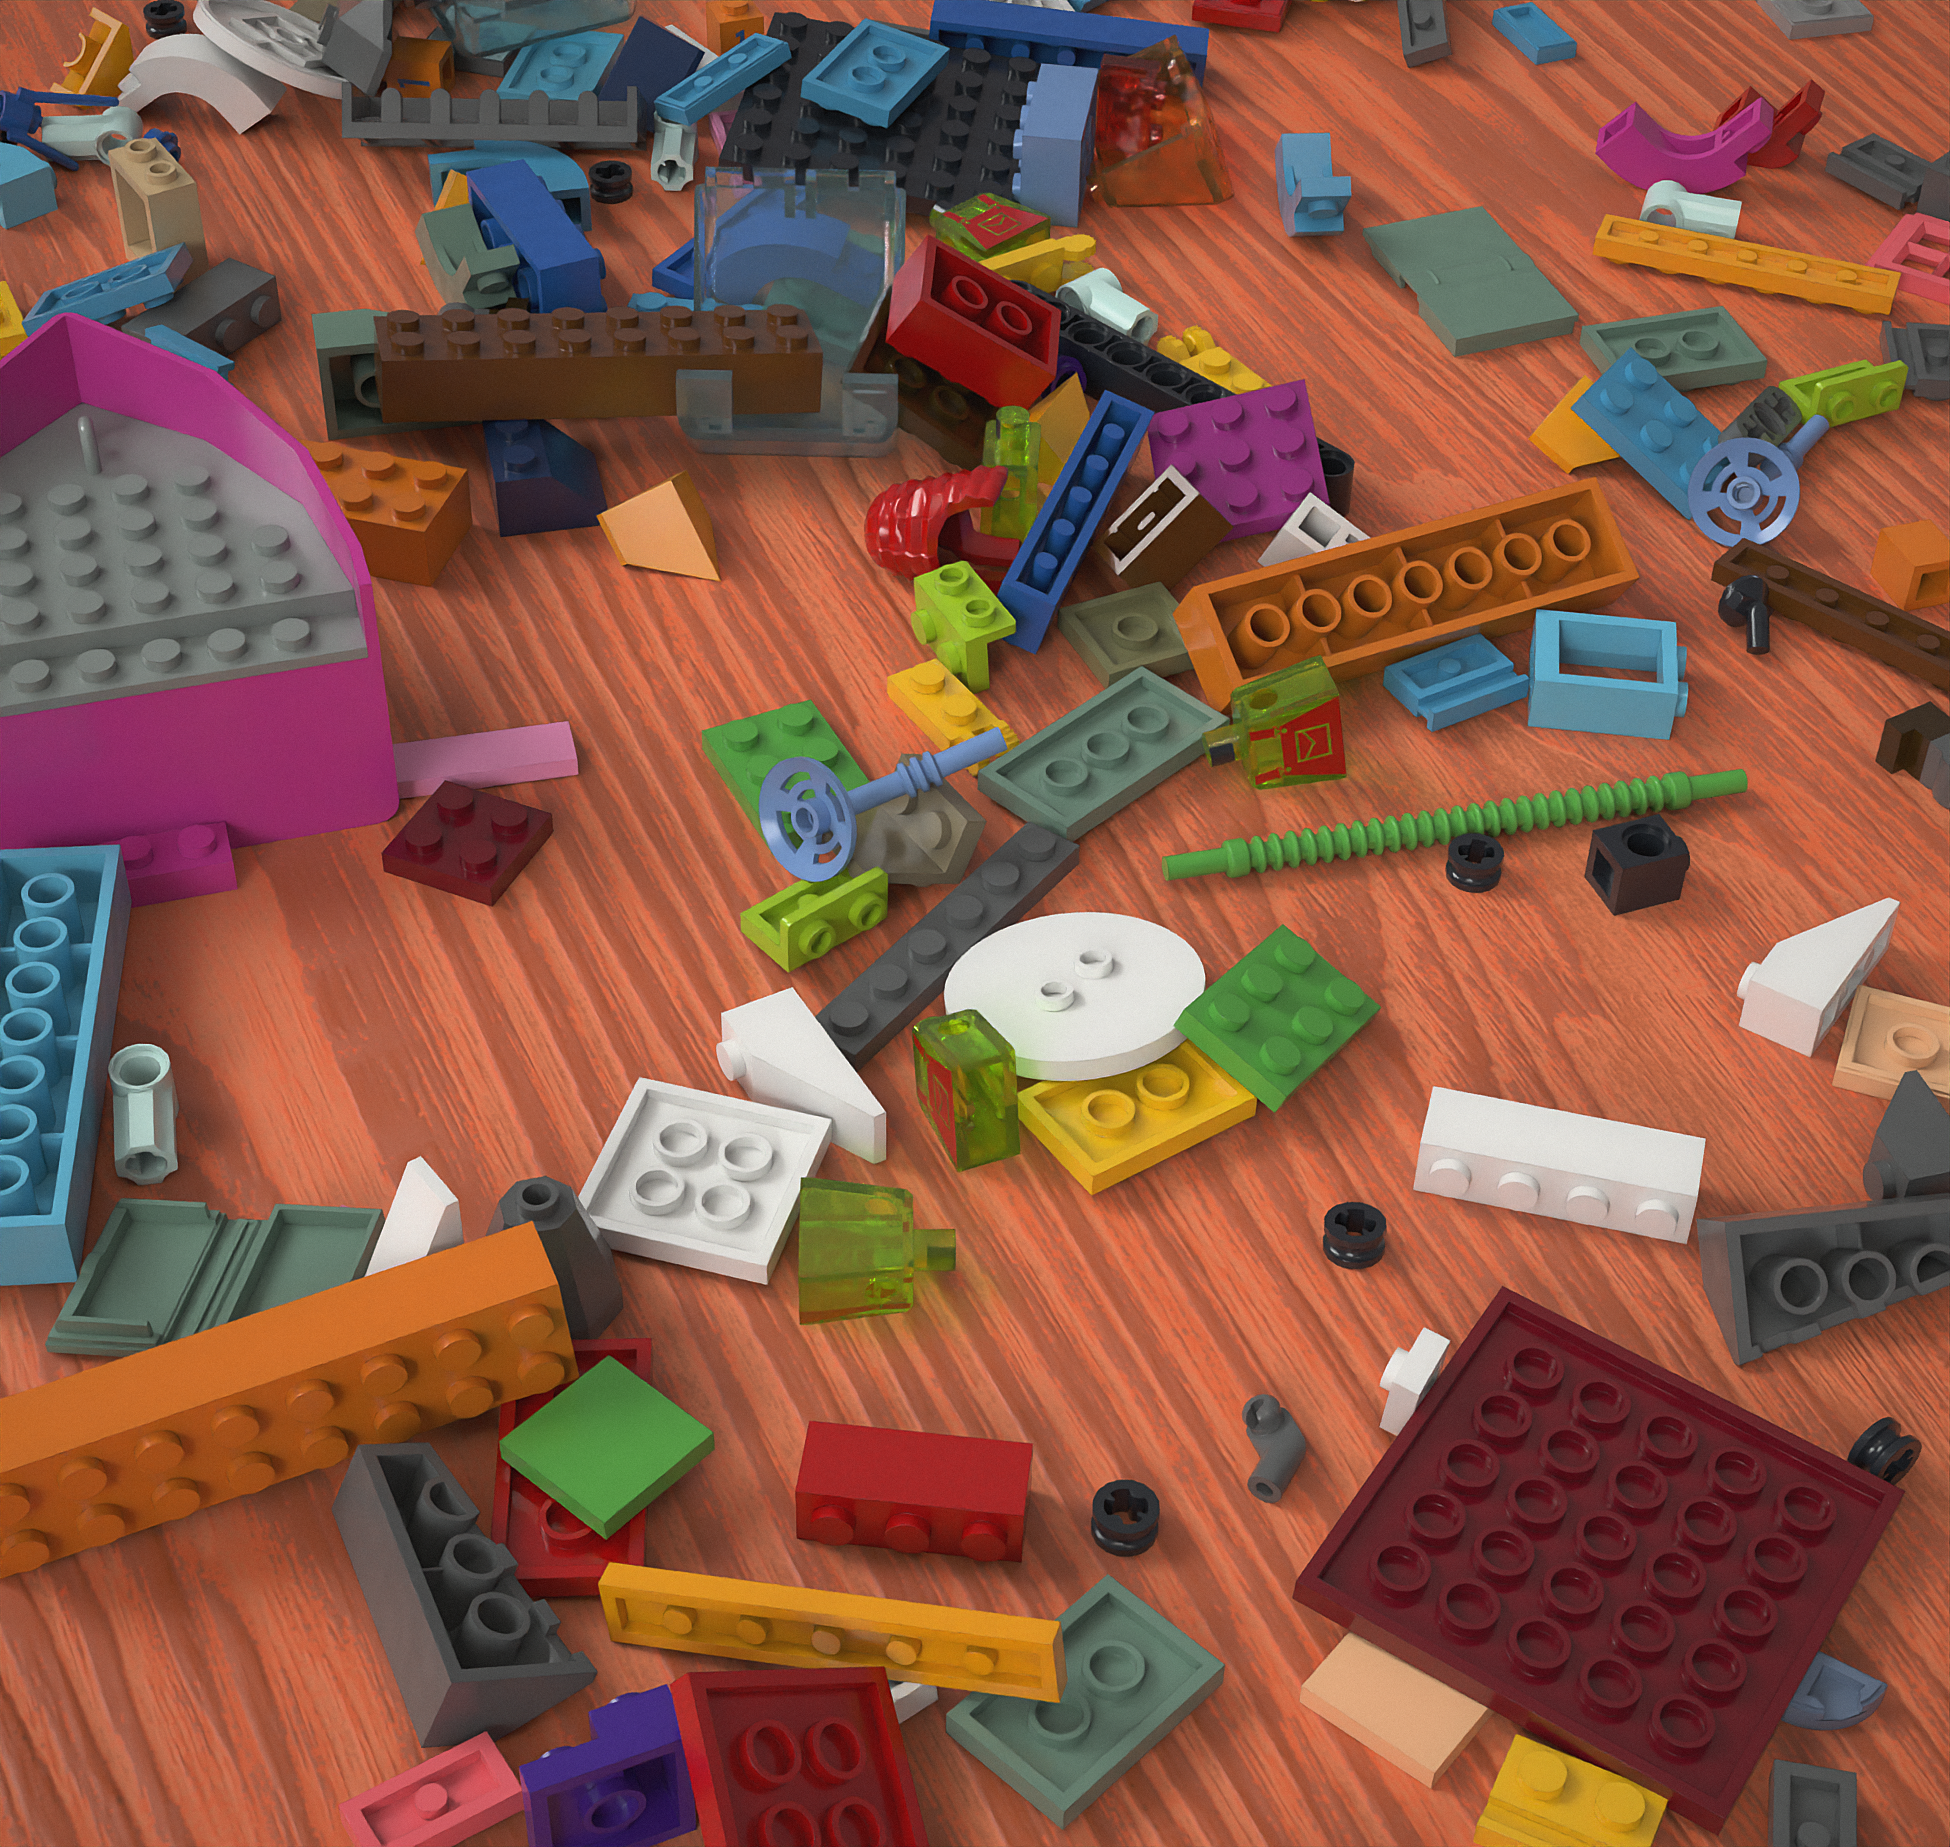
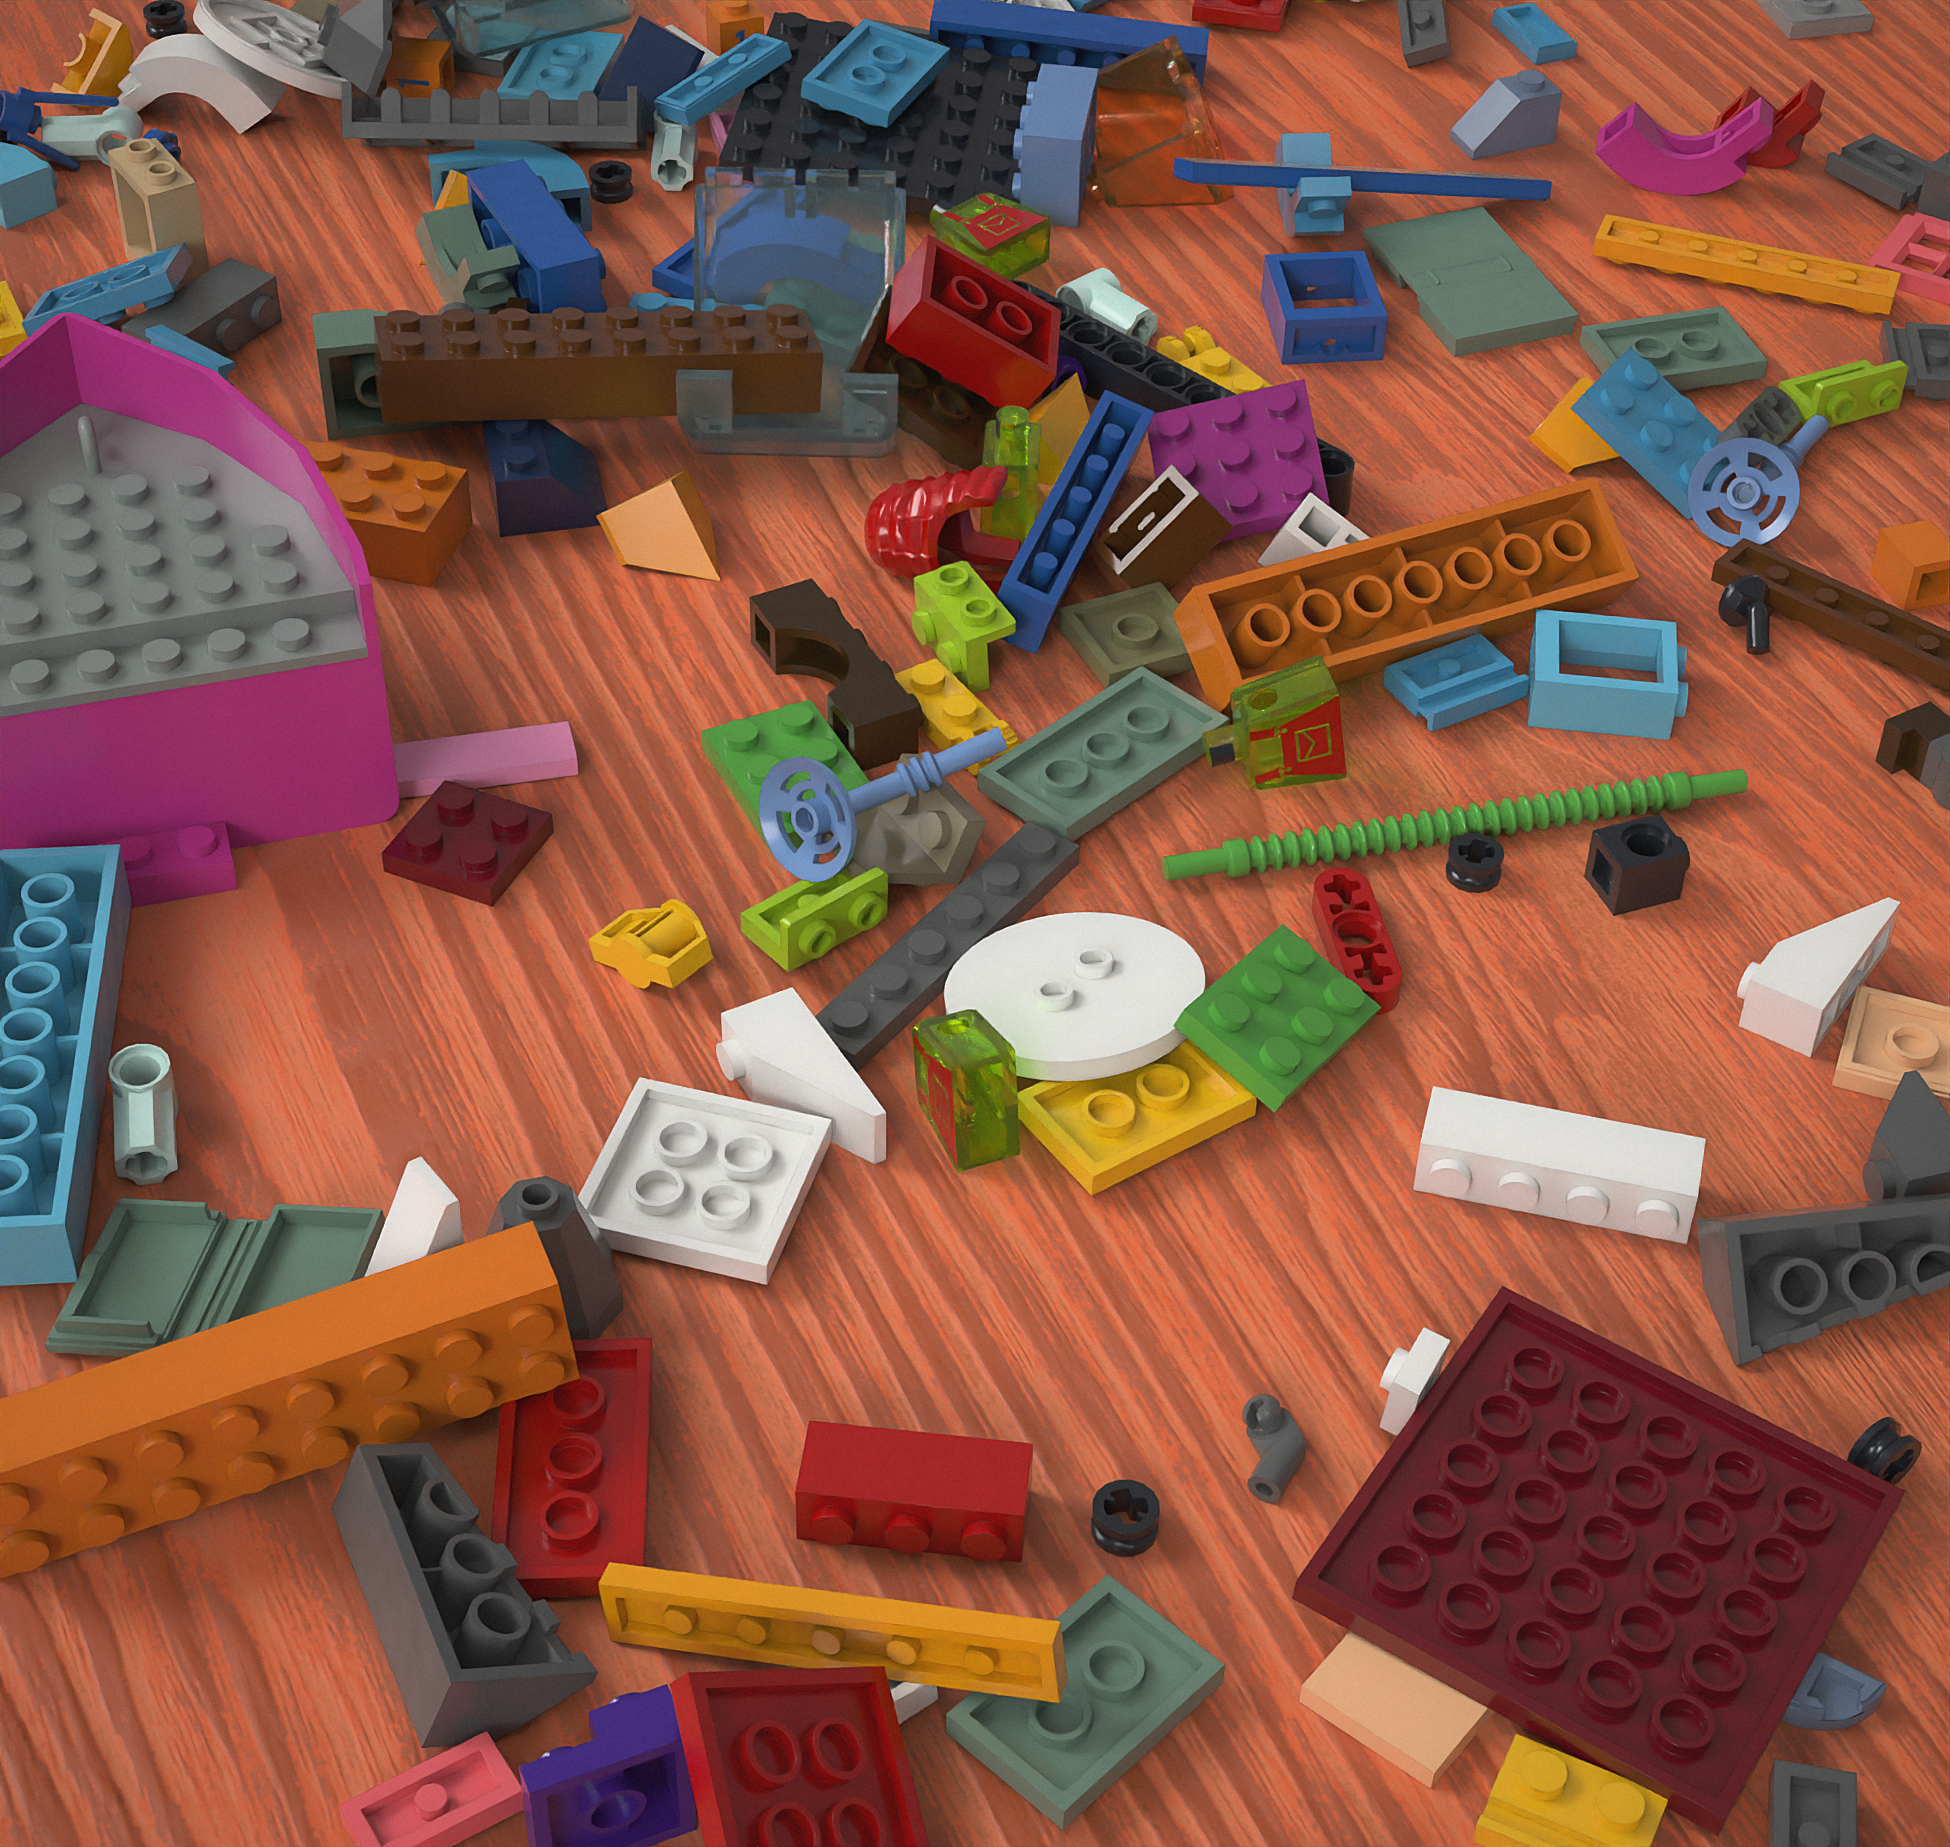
(607, 1446): bright green tile -> none
(654, 945): none -> yellow piece
(807, 635): none -> dark brown arch
(862, 1250): clear neon green torso -> none
(1043, 262): yellow hinge -> none
(1129, 104): clear red bracket -> none
(1303, 331): none -> blue window
(1349, 1250): black bush -> none
(1362, 920): none -> red beam
(1363, 178): none -> blue tile
(1510, 116): none -> sand blue slope
(1690, 210): light aqua piece -> none

